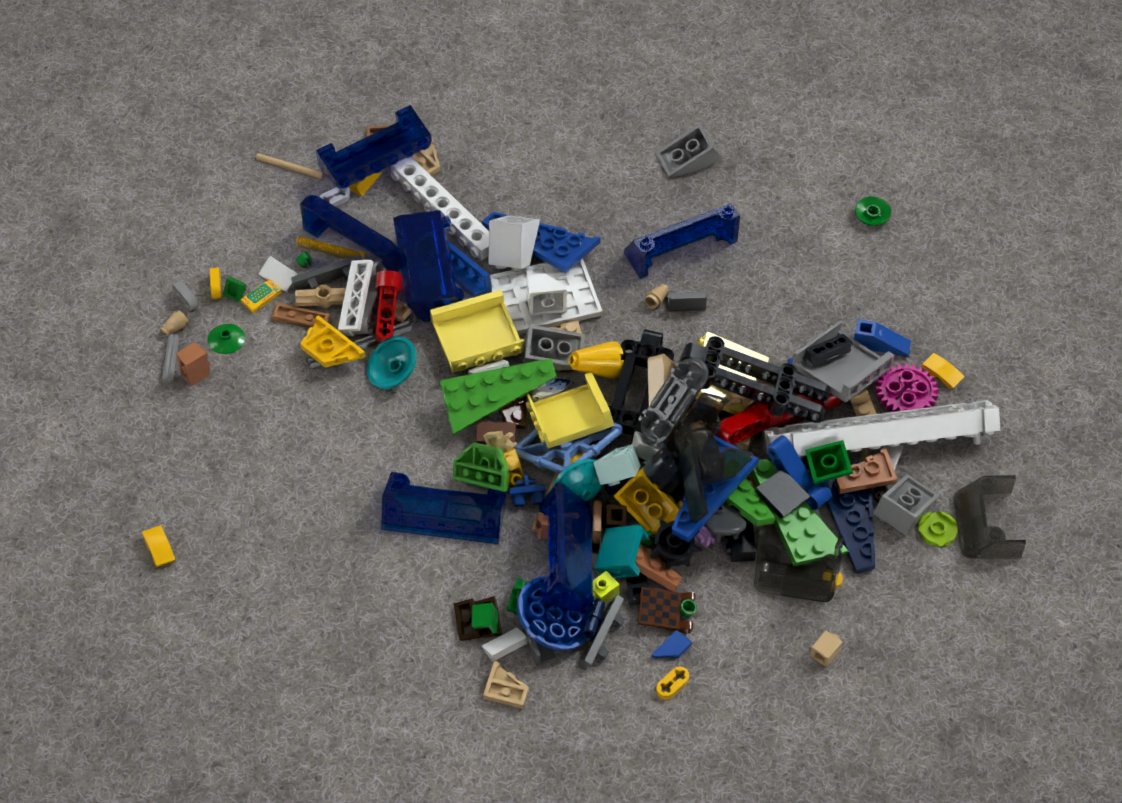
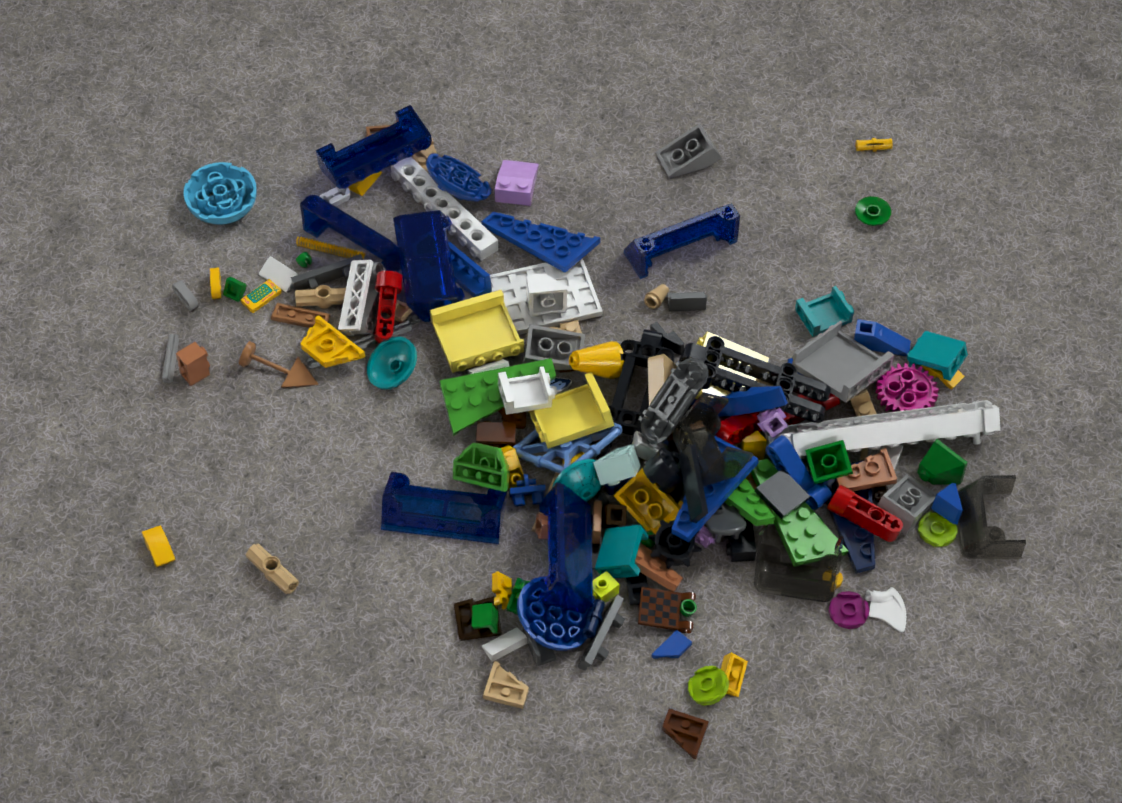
(174, 323): tan cone -> none
(227, 344): green dish -> none
(232, 191): none -> medium azure brick
(279, 576): none -> tan piece
(290, 166): tan bar -> none
(296, 377): none -> medium nougat piece
(457, 178): none -> blue brick
(499, 440): tan plate -> none
(502, 587): none -> yellow plate
(512, 241): white slope -> none
(516, 182): none -> lavender slope
(526, 392): none -> white panel
(670, 340): none -> black slope
(670, 679): yellow beam -> none
(685, 731): none -> reddish brown wing
(708, 685): none -> lime tile
(735, 669): none -> yellow slope
(753, 400): none -> blue slope
(756, 444): none -> yellow slope
(772, 421): none -> lavender brick
(824, 311): none -> teal panel
(826, 648): tan brick -> none
(827, 350): black piece -> none
(849, 610): none -> magenta tile
(861, 512): none -> red beam
(863, 145): none -> yellow pin
(887, 607): none -> white arm
(938, 353): none -> teal panel
(942, 465): none -> green slope
(948, 504): none -> blue slope

